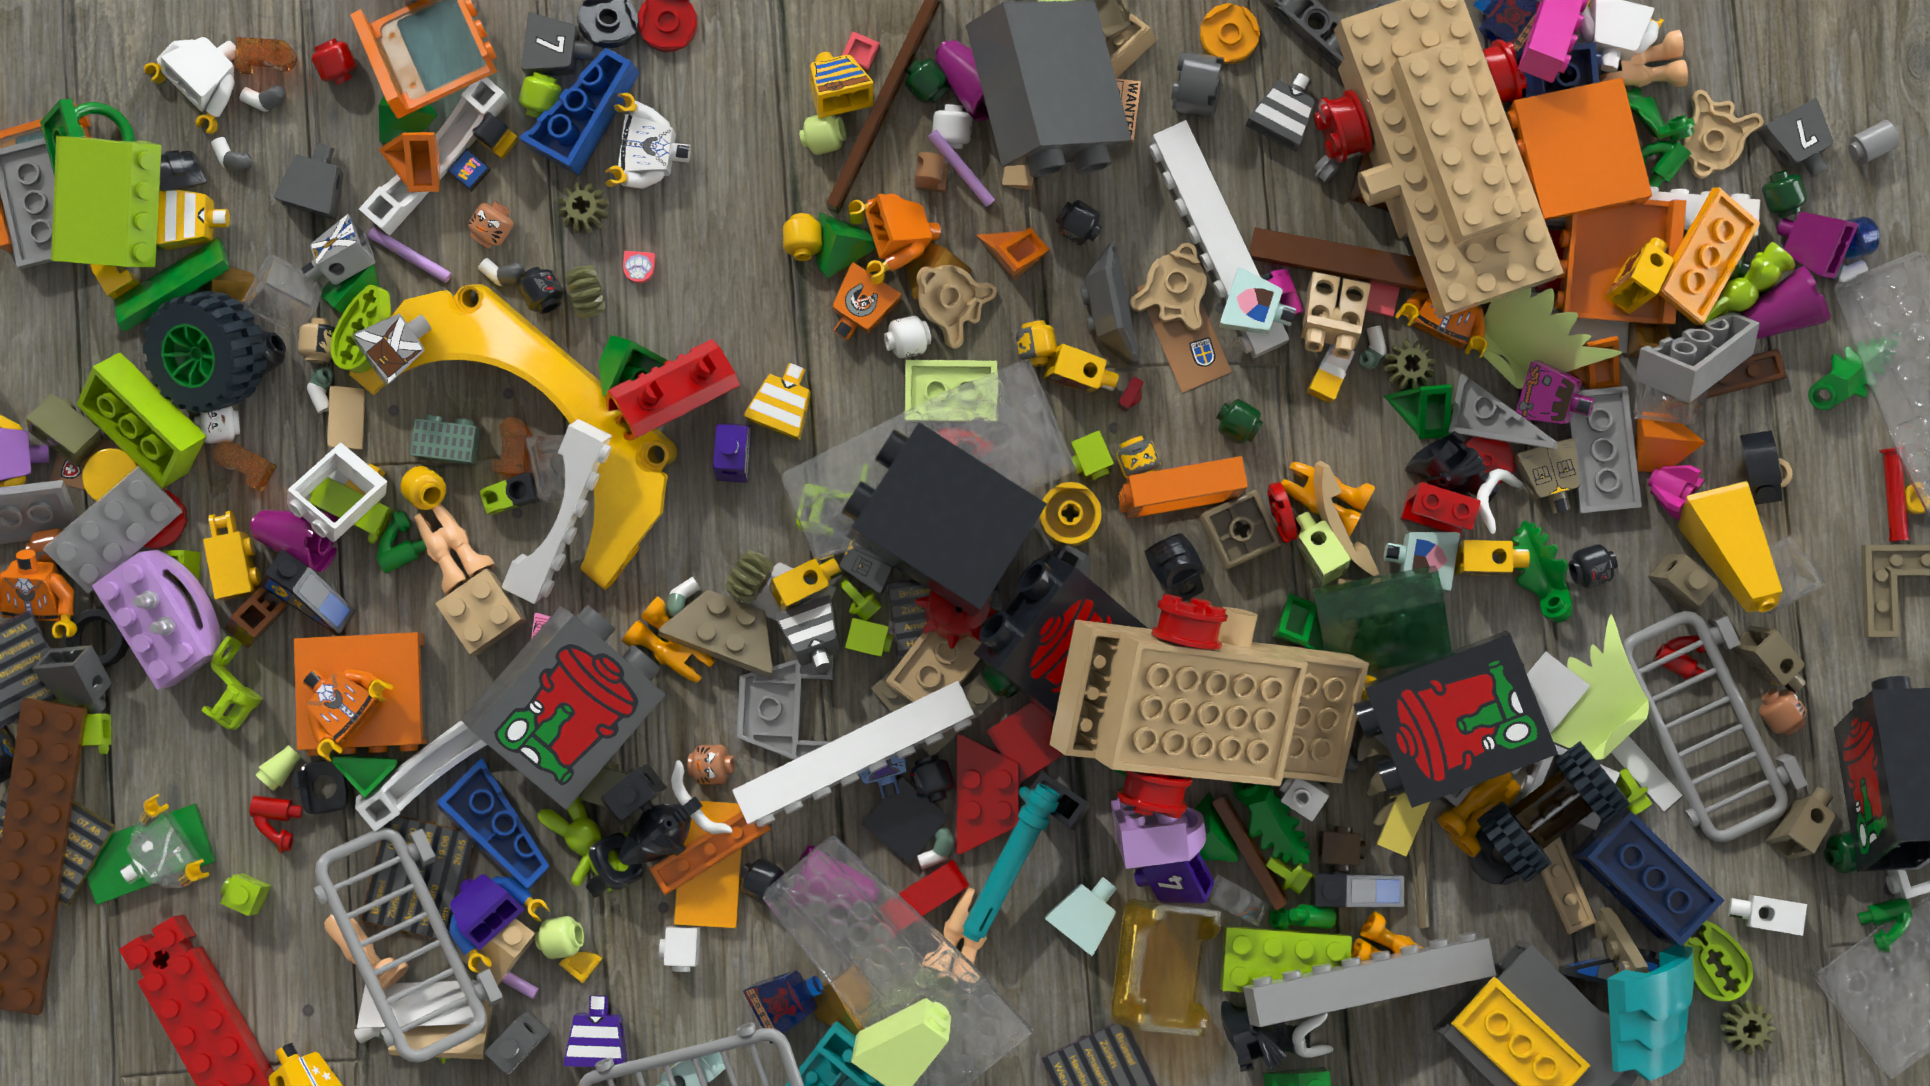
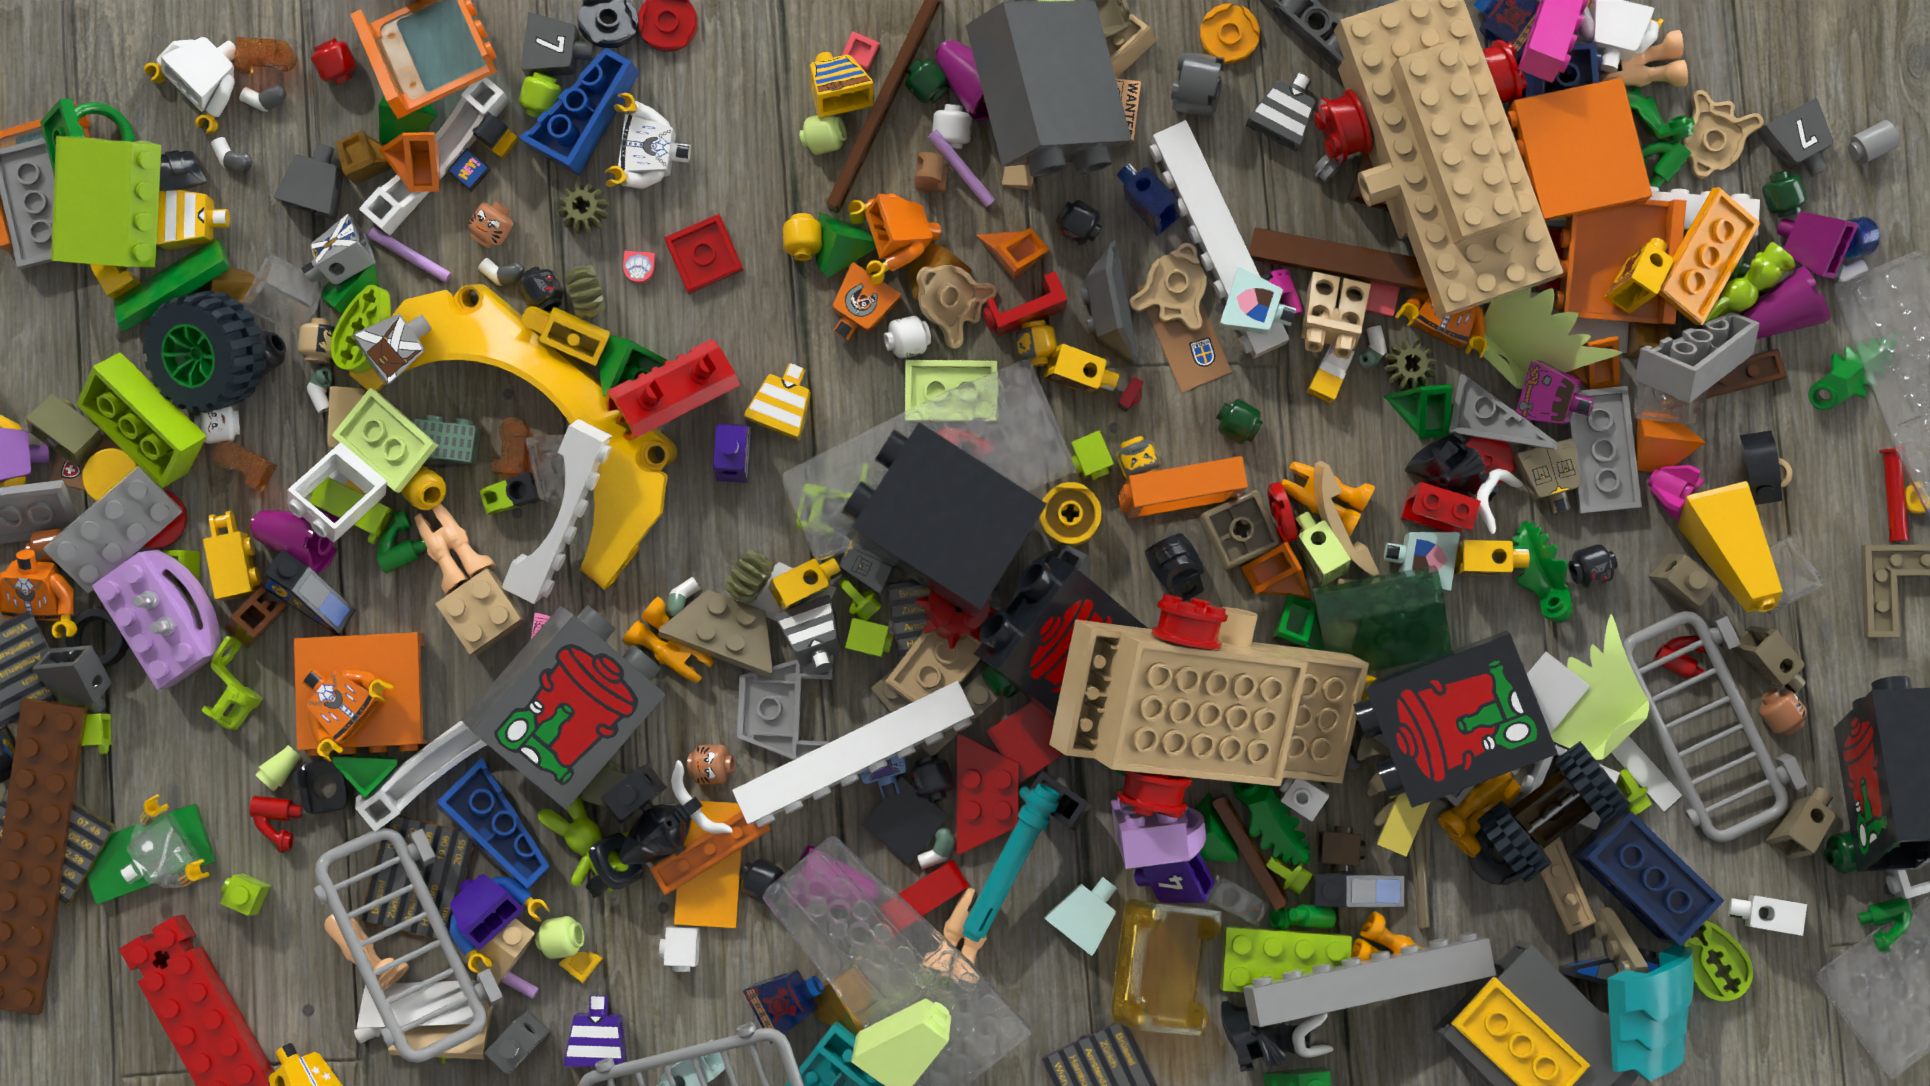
(361, 157): none -> pearl gold slope
(385, 439): none -> yellowish green plate
(567, 333): none -> yellow brick
(703, 254): none -> red tile
(1035, 310): none -> red panel
(1149, 198): none -> clear blue torso
(1277, 573): none -> orange slope
(1752, 1038): olive gear -> none

